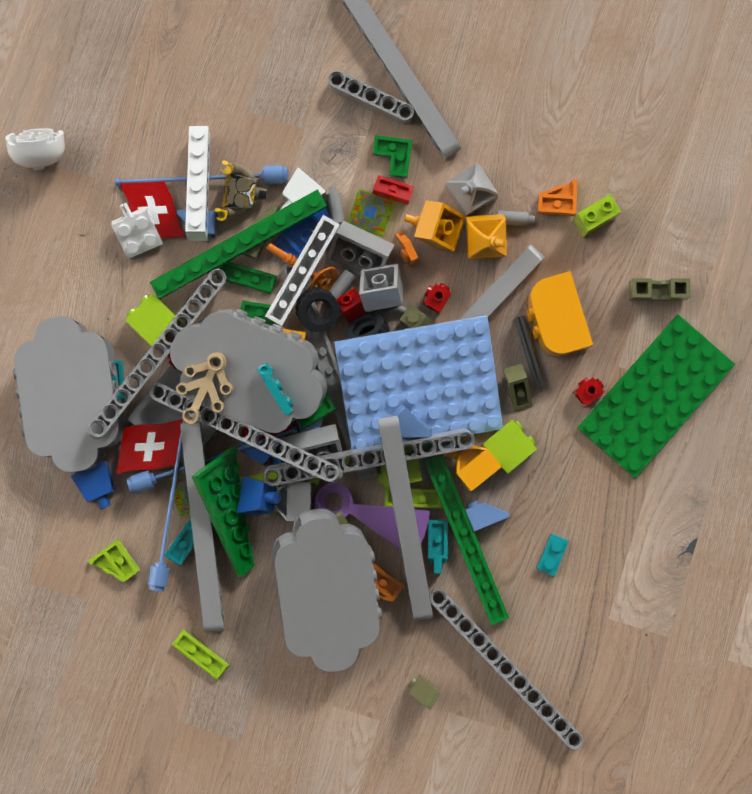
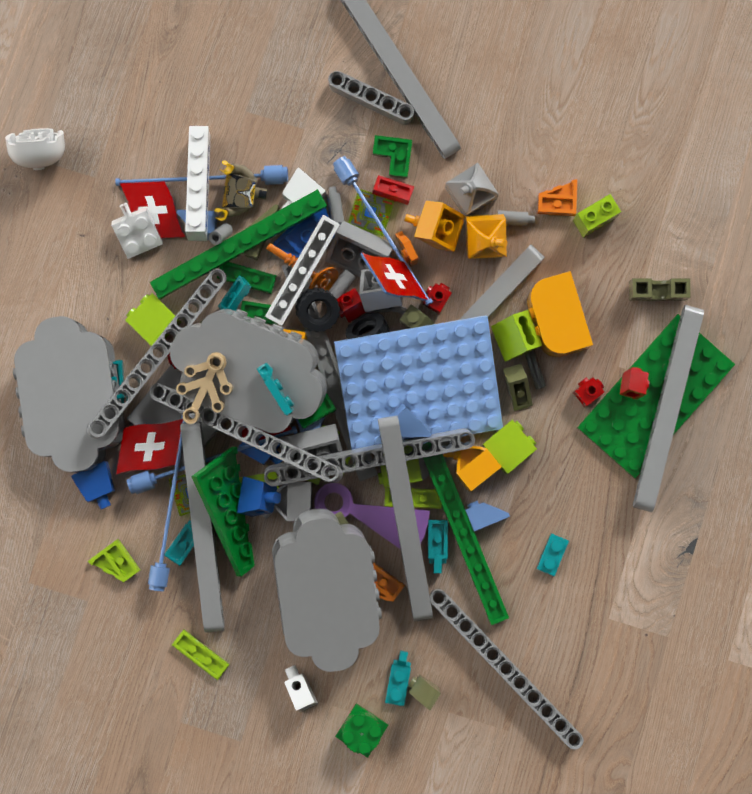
(220, 234): none -> light grey cylinder
(235, 294): none -> teal plate
(304, 697): none -> white torso
(361, 731): none -> green piece
(391, 274): none -> flag
(398, 680): none -> teal hinge
(516, 335): none -> lime piece
(634, 383): none -> red brick
(668, 408): none -> light grey beam

